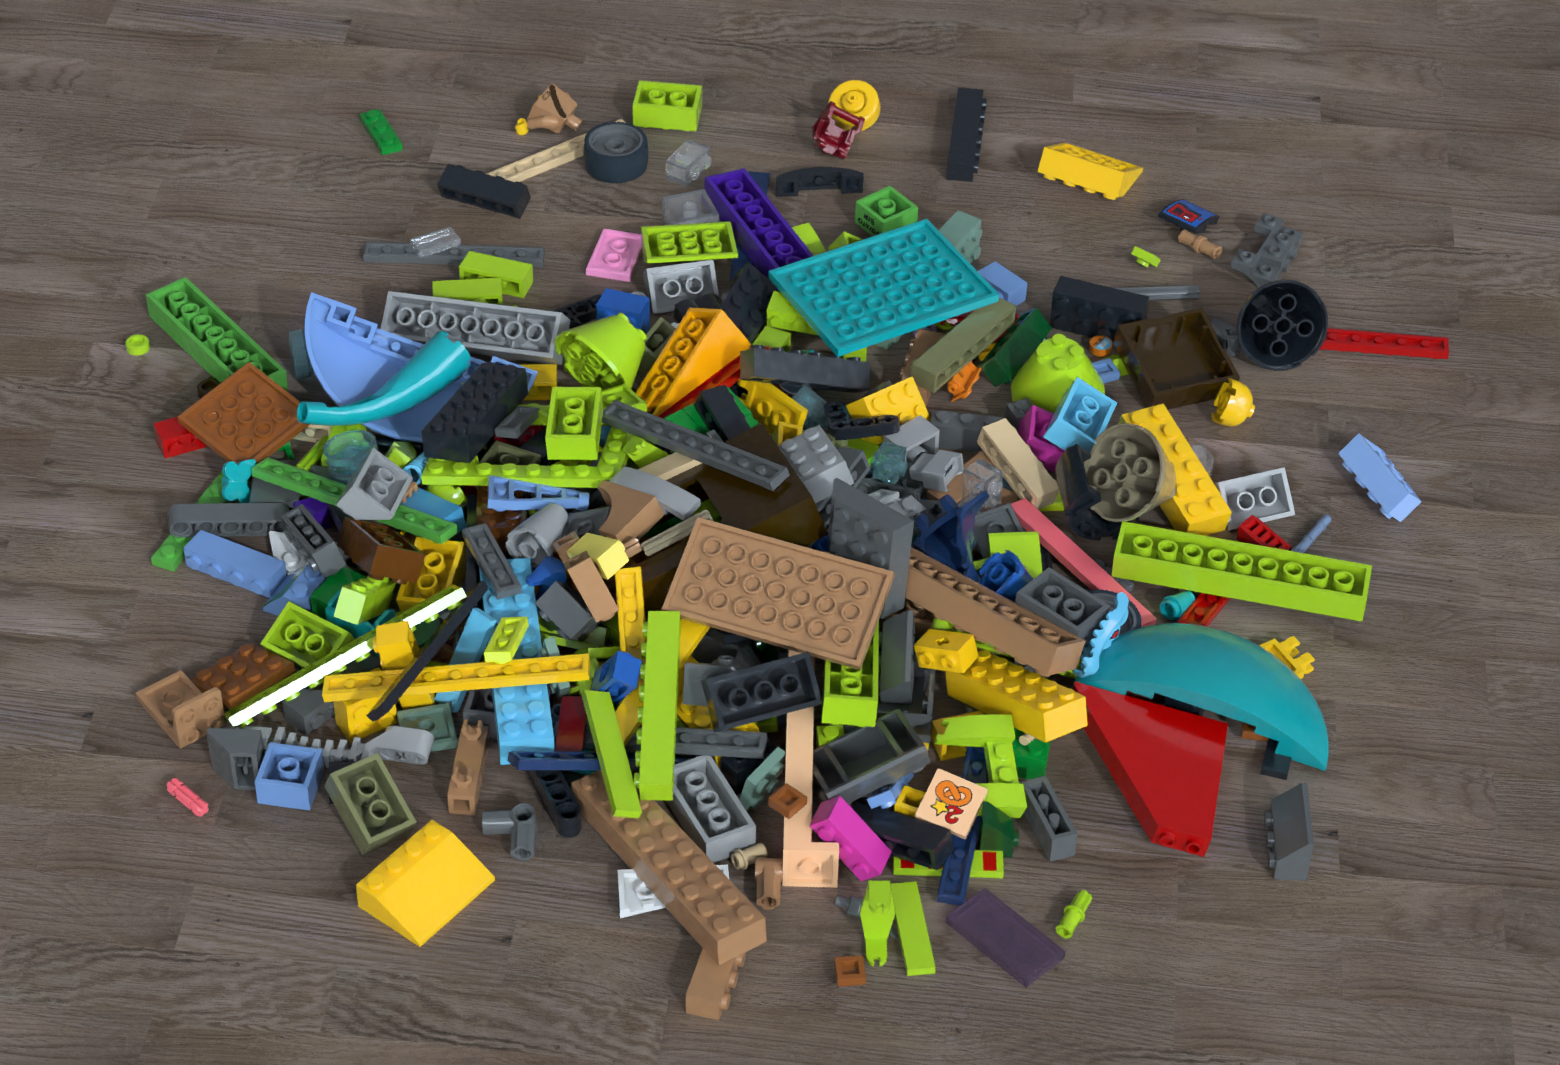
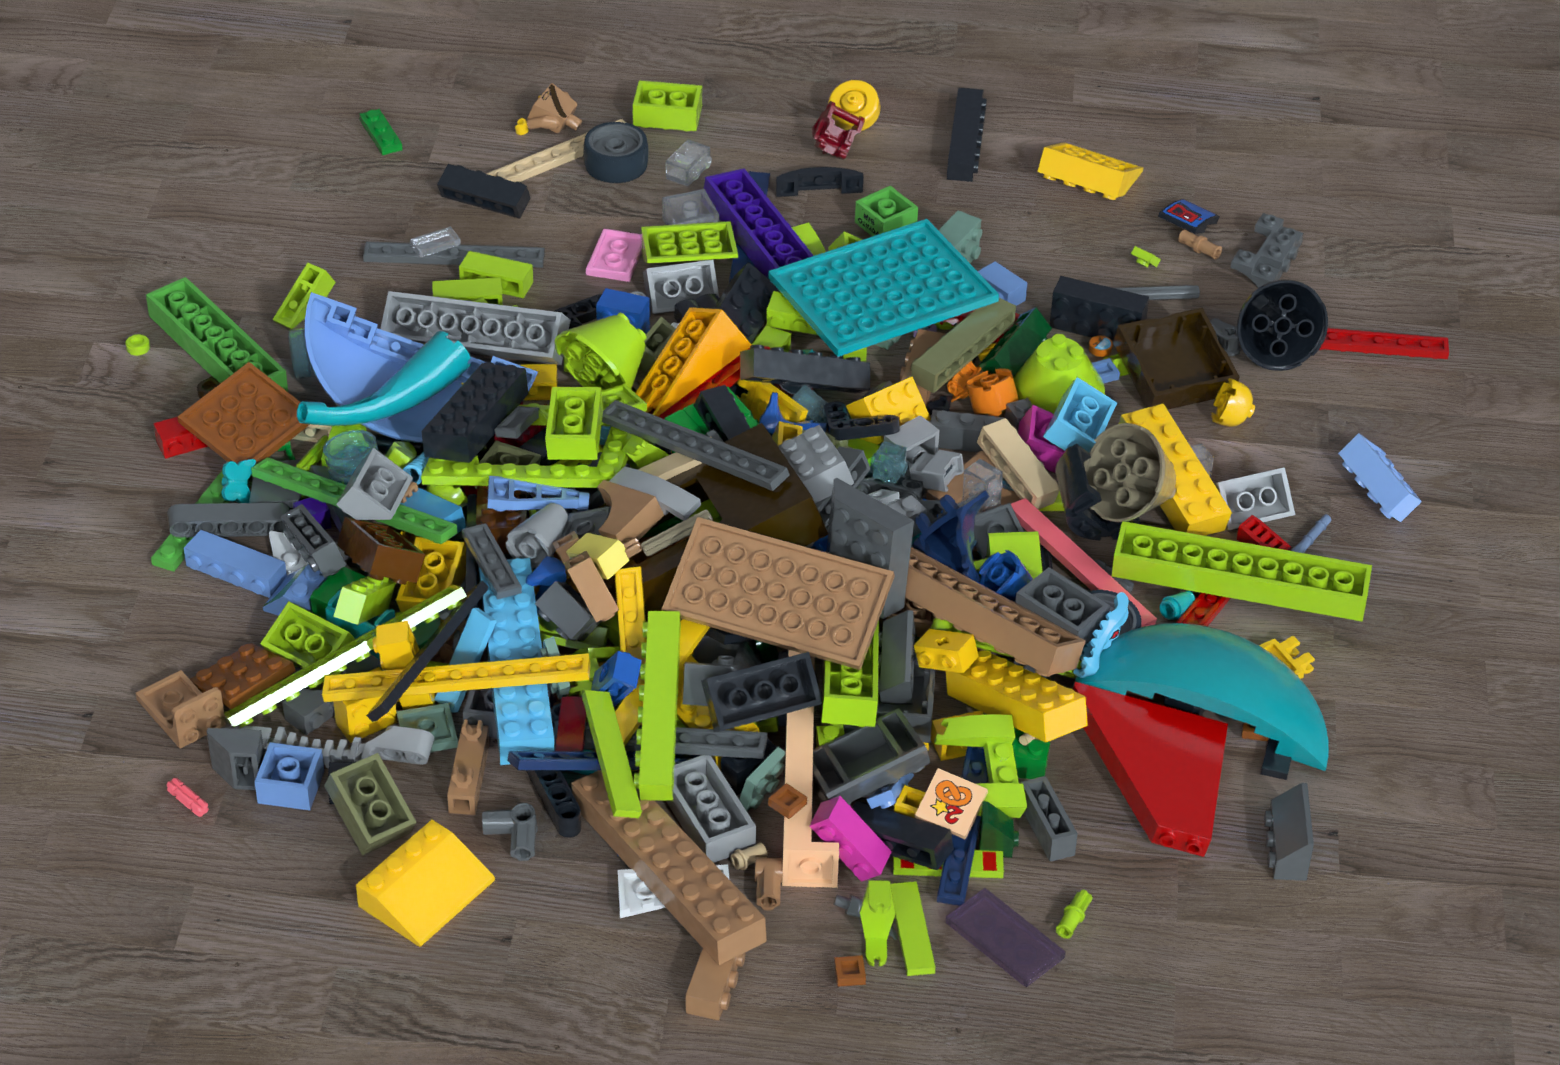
(295, 304): none -> lime slope
(506, 639): neon yellow plate -> none
(773, 415): none -> blue animal
(943, 403): none -> black tile
(991, 392): none -> orange brick

